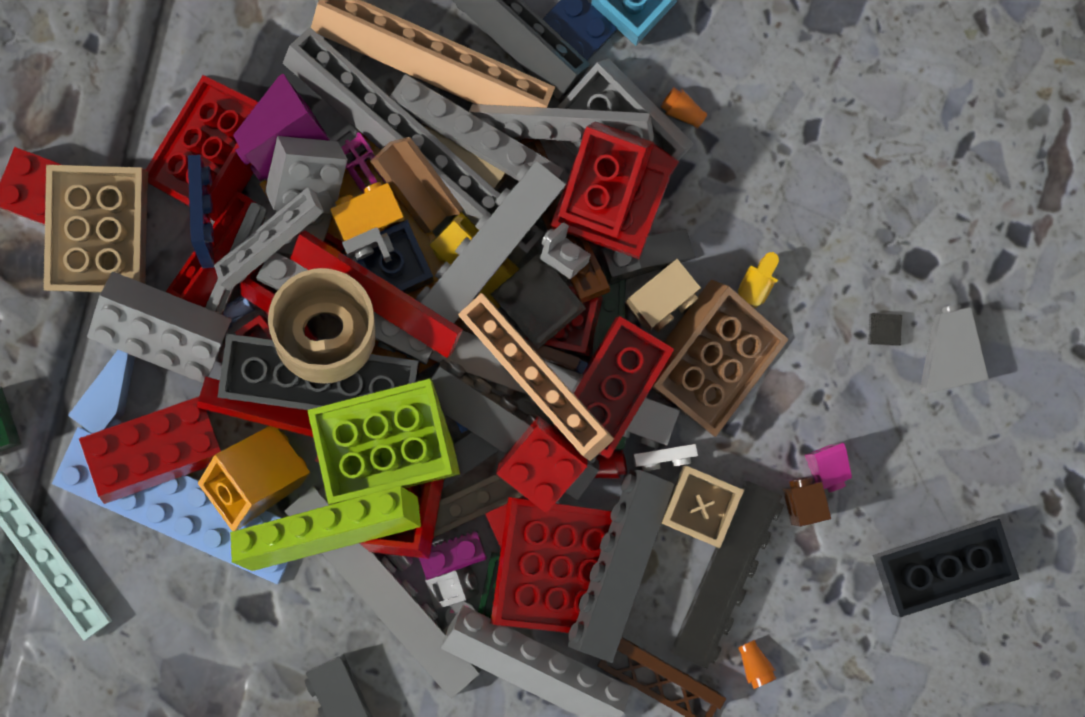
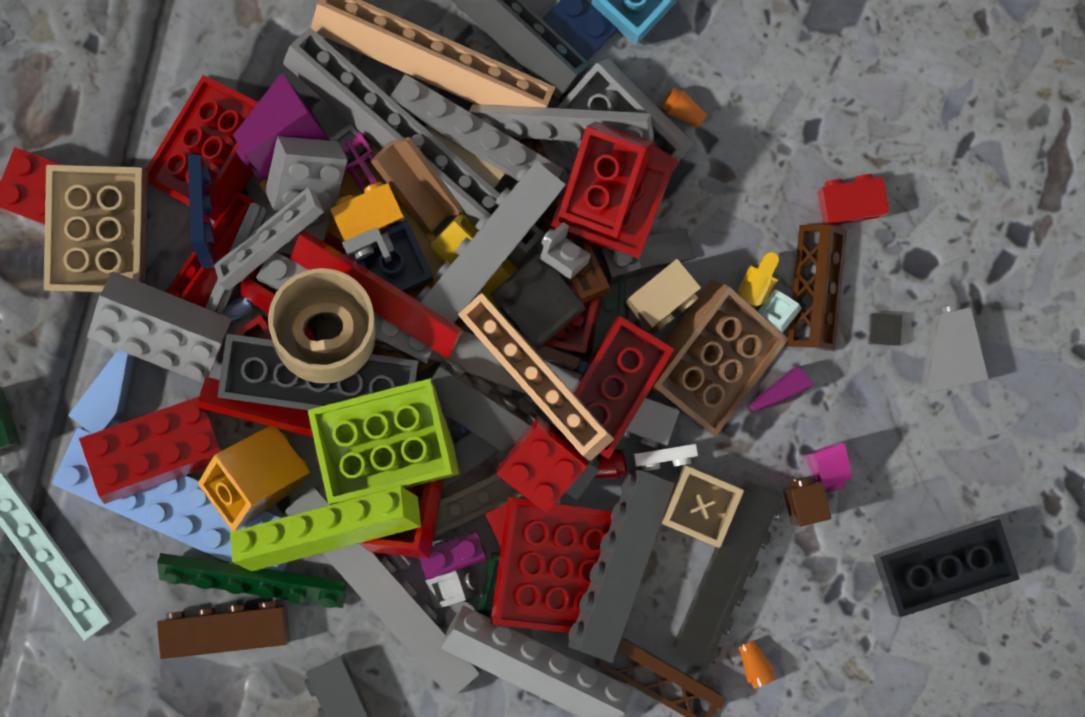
(223, 631): none -> reddish brown brick
(261, 582): none -> dark green plate
(779, 310): none -> light aqua plate
(788, 385): none -> magenta slope
(823, 286): none -> reddish brown fence
(853, 201): none -> red brick

